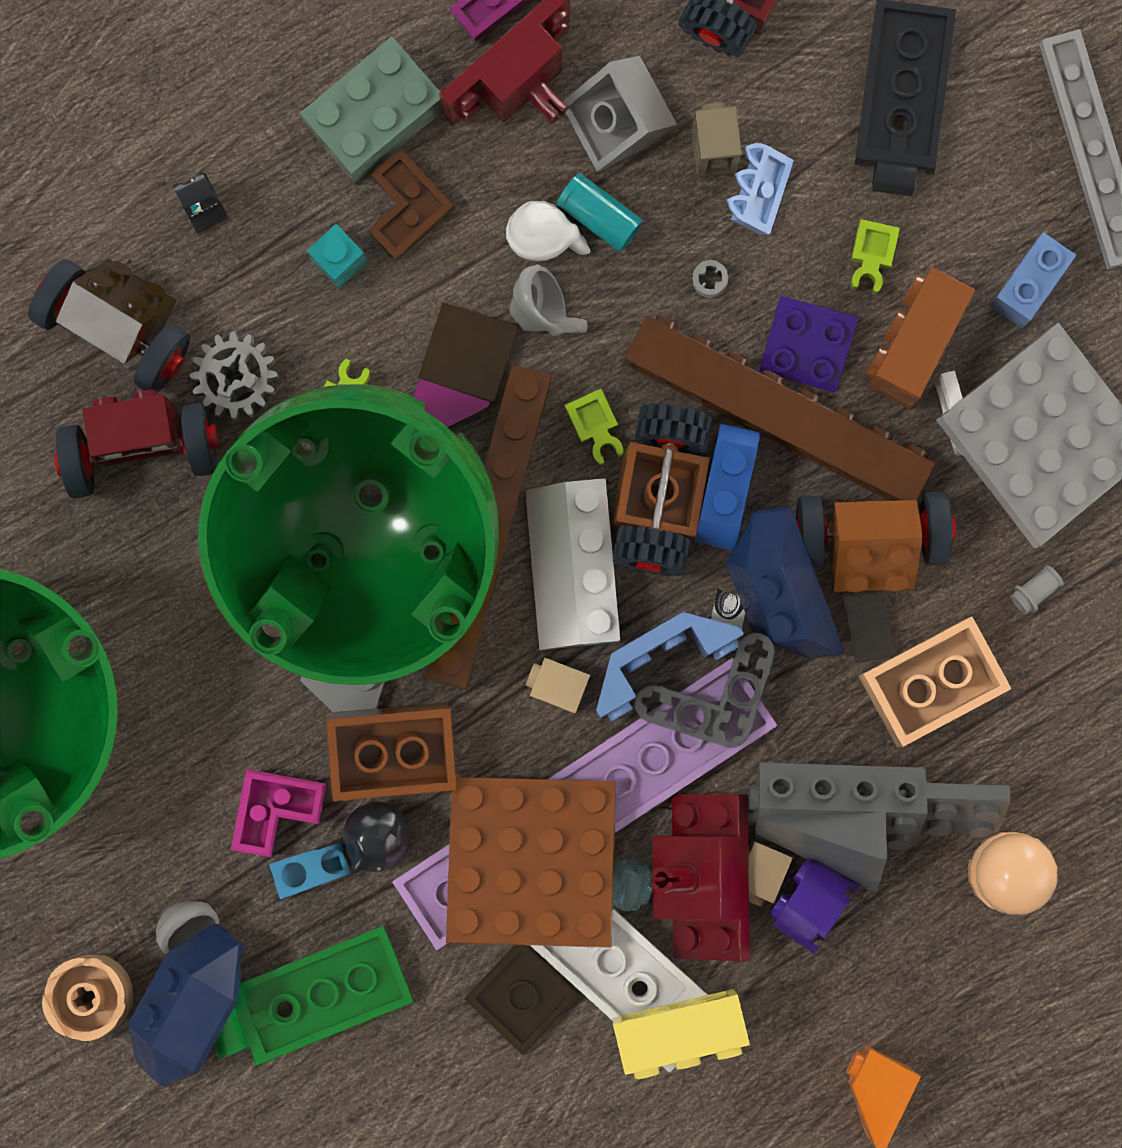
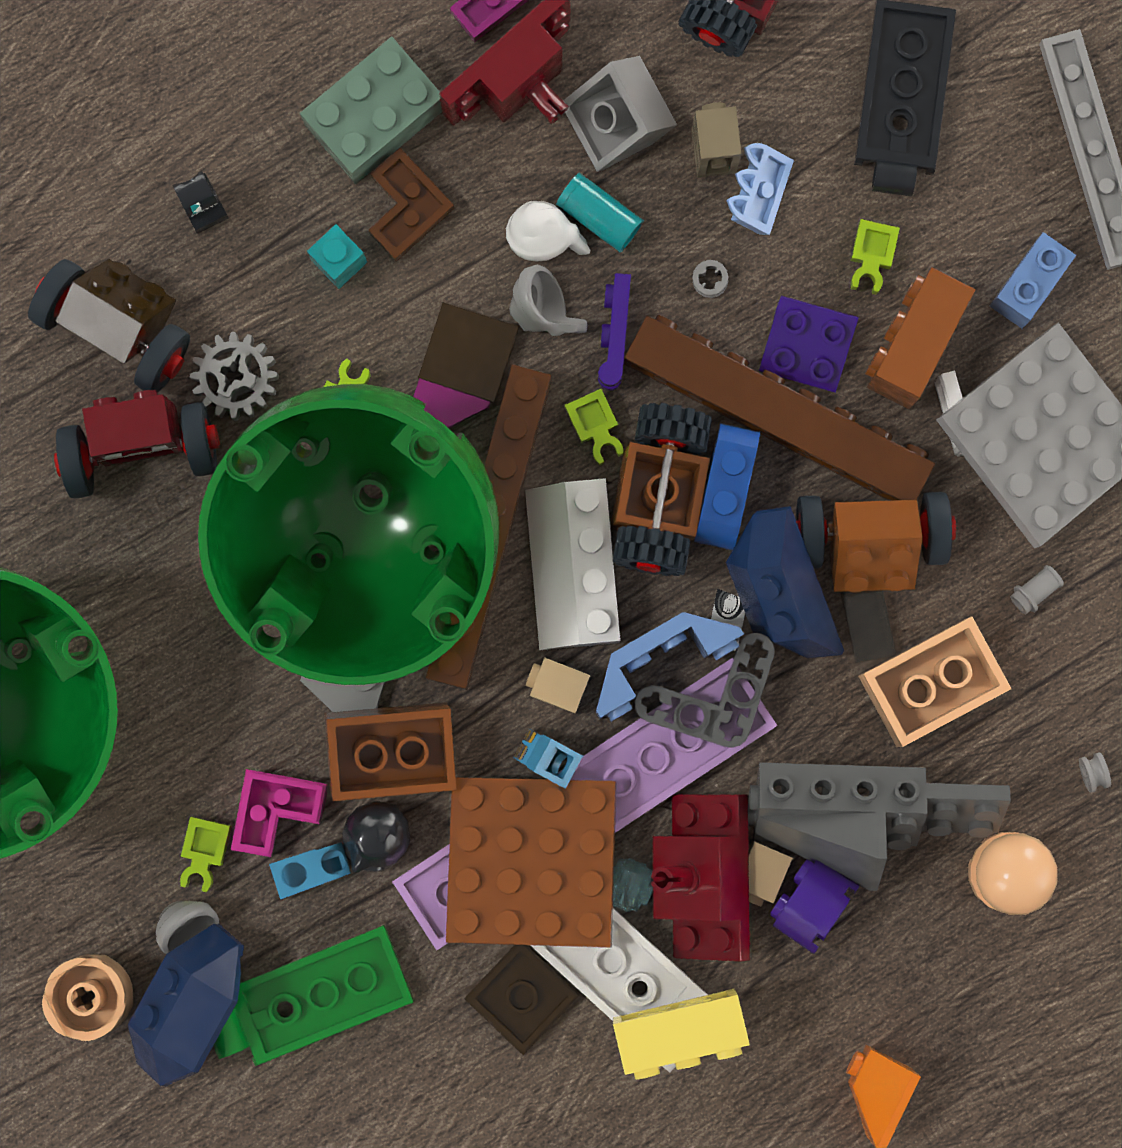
(205, 845): none -> lime plate
(545, 756): none -> dark azure leg
(614, 334): none -> dark purple plate
(1095, 772): none -> light grey bush

